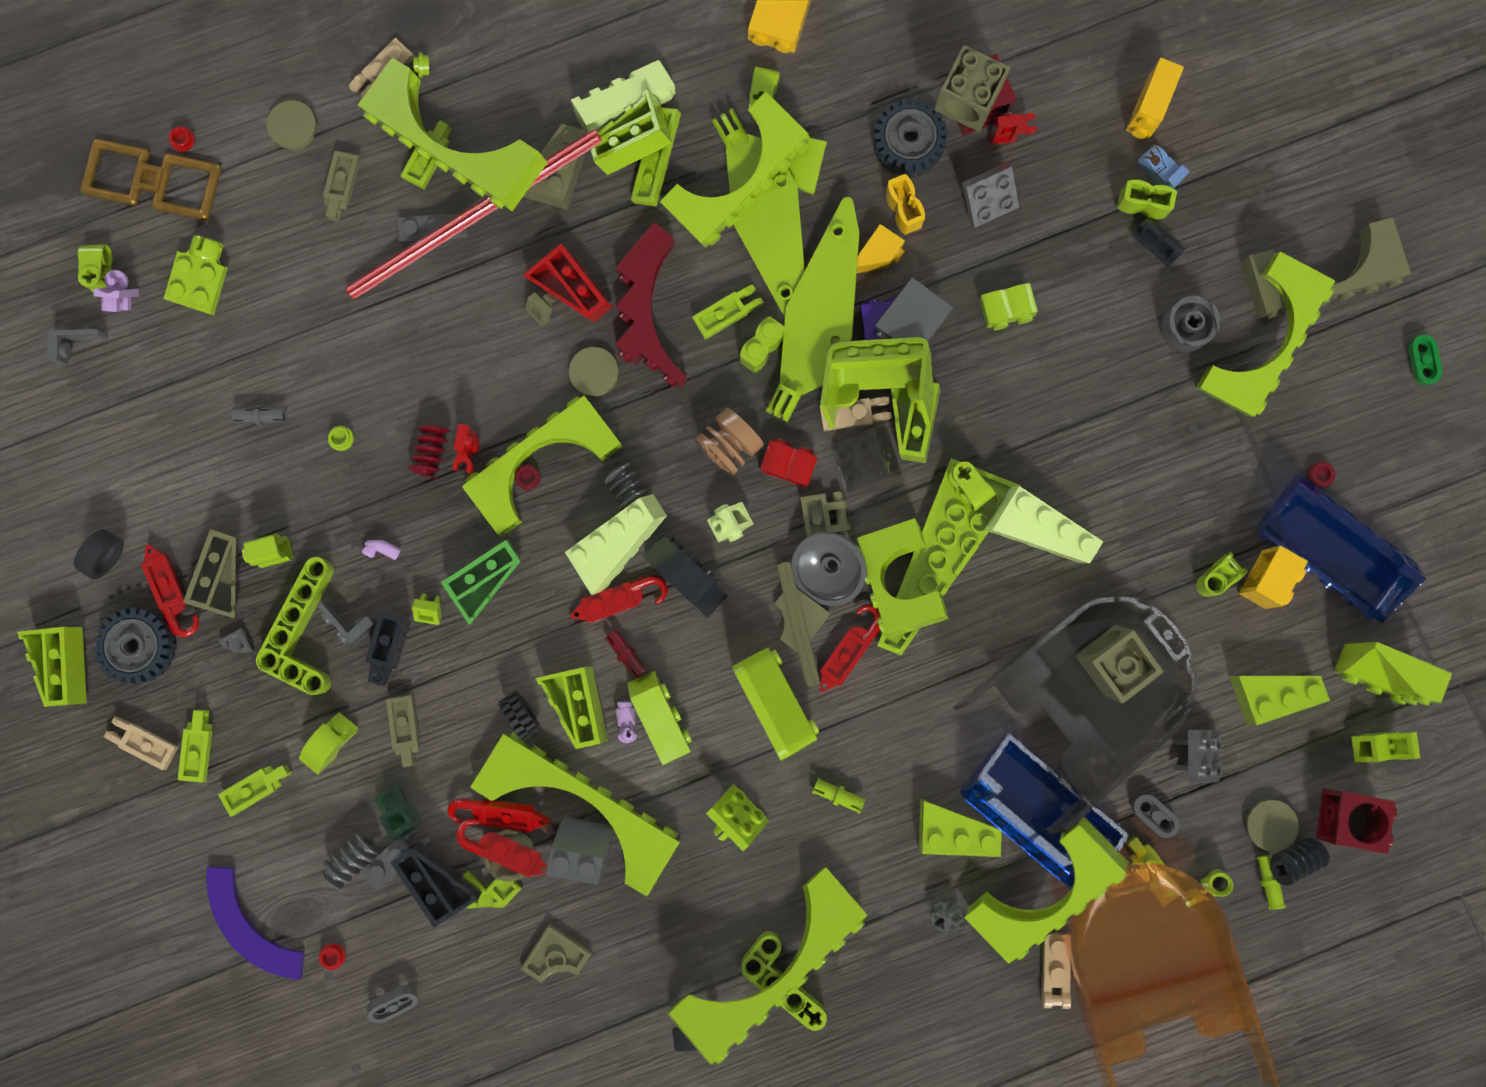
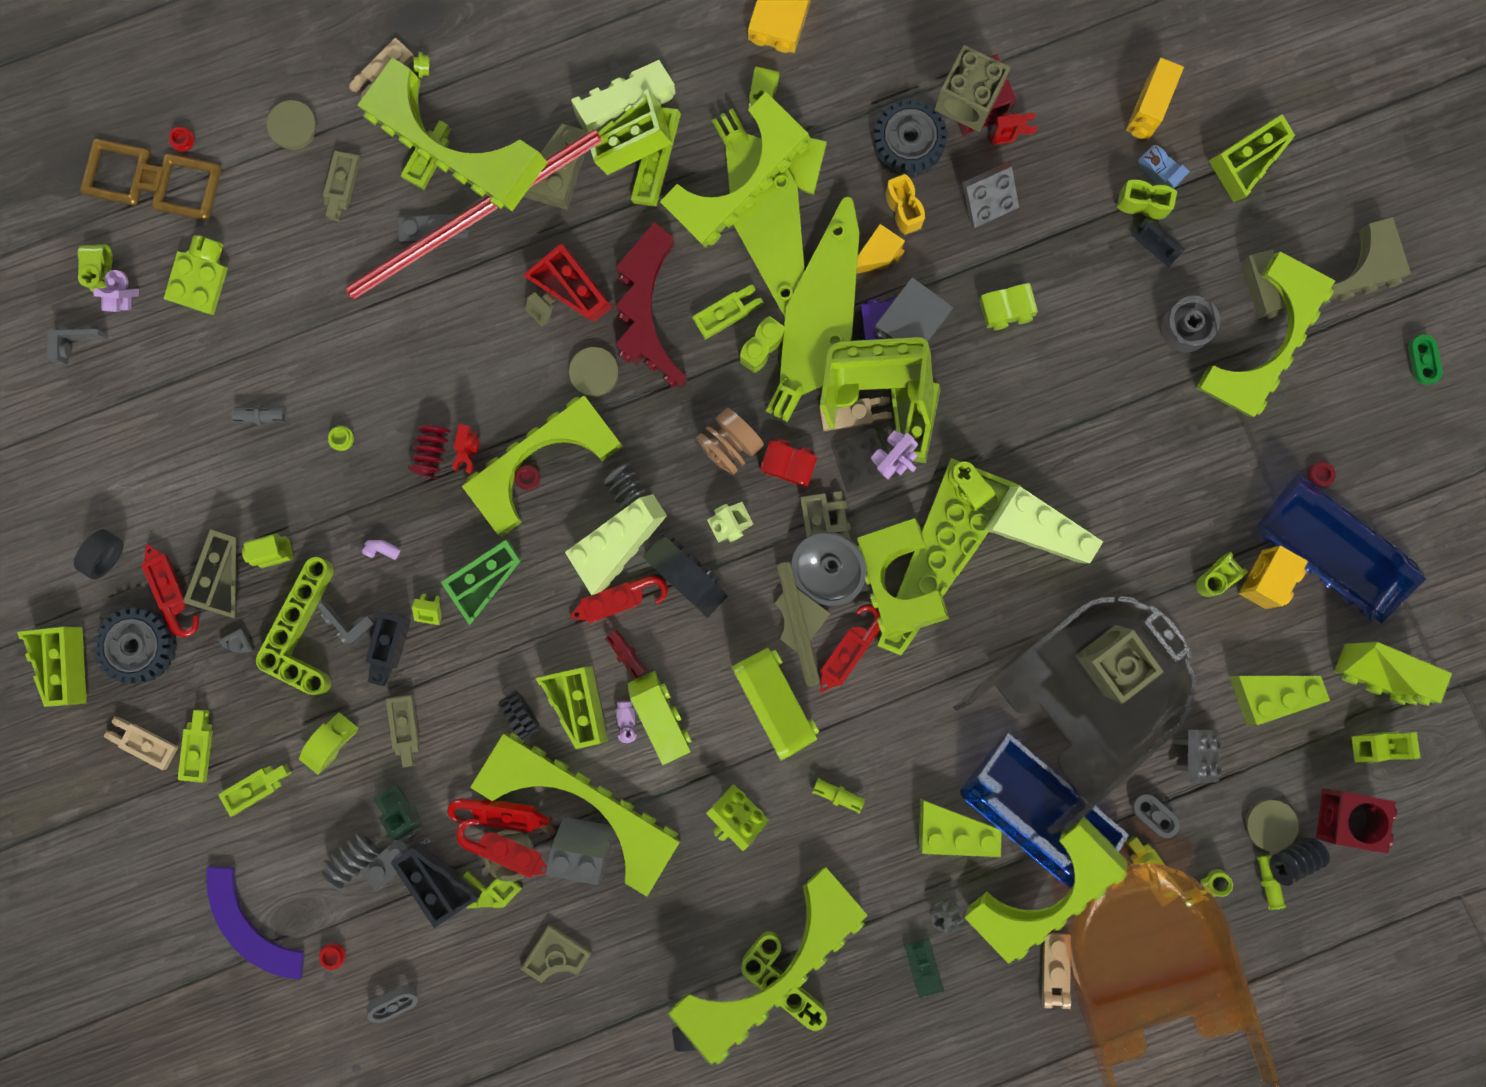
(899, 458): none -> lavender hips
(923, 968): none -> clear green plate
(1250, 157): none -> lime wedge

